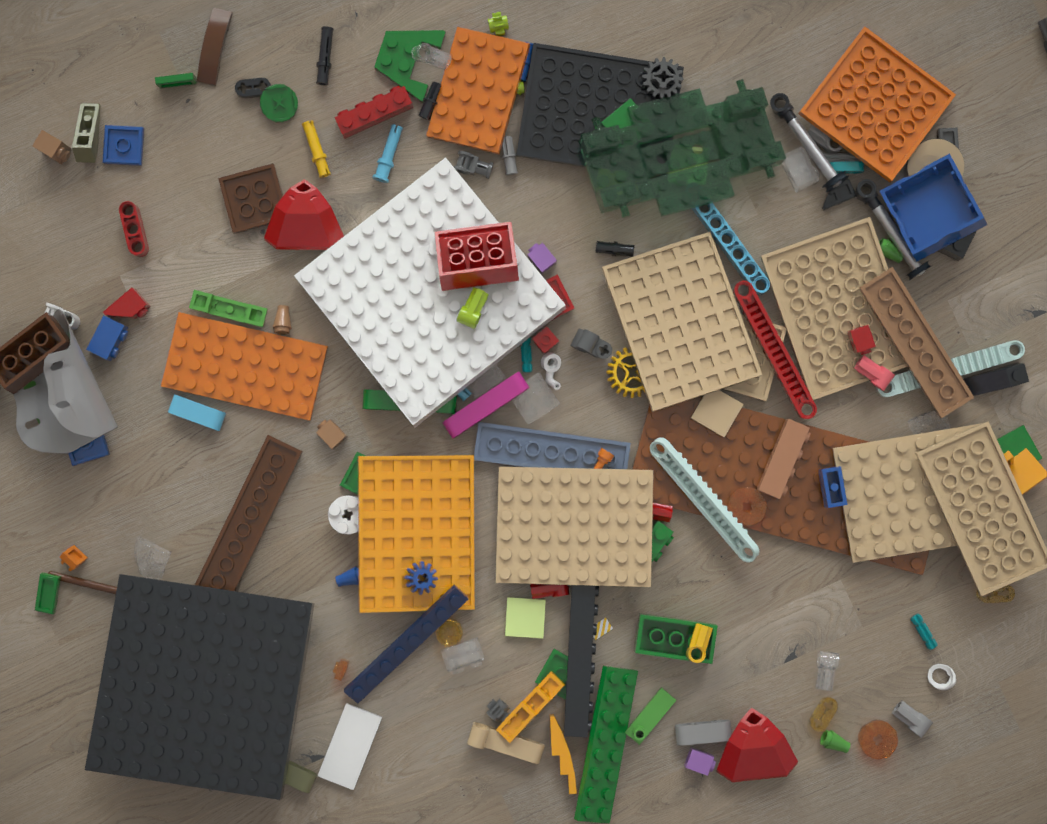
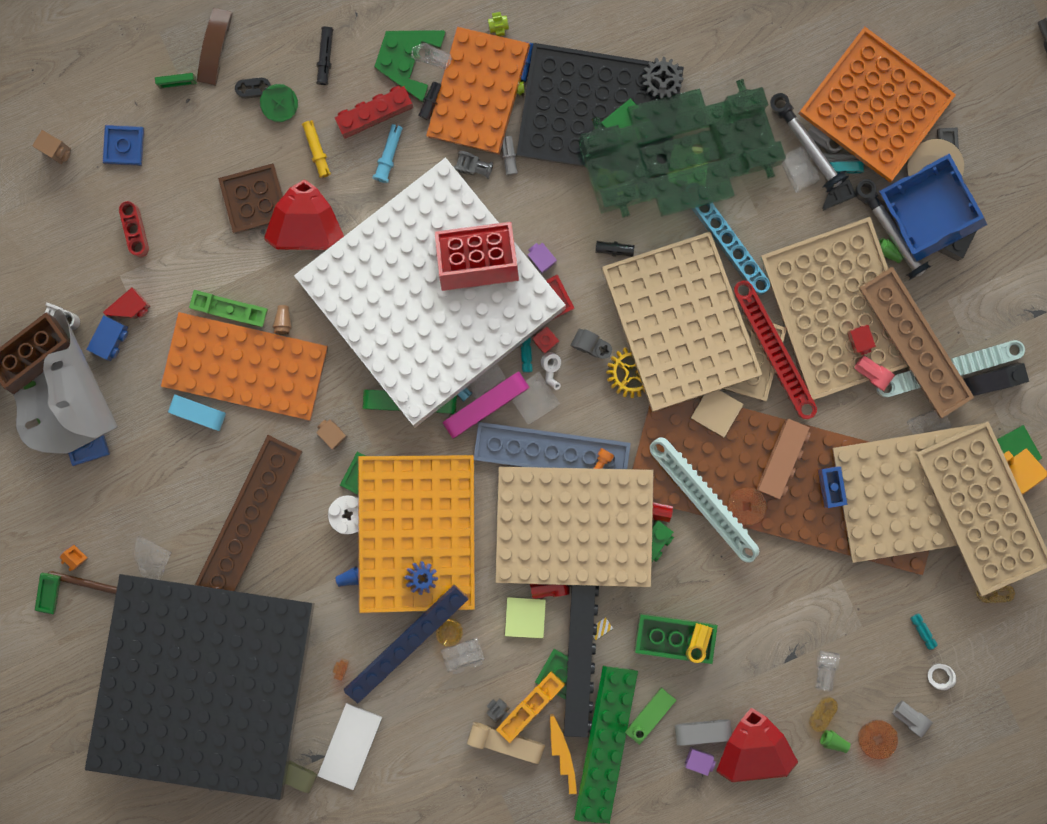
(87, 133): olive slope -> none
(471, 312): lime piece -> none

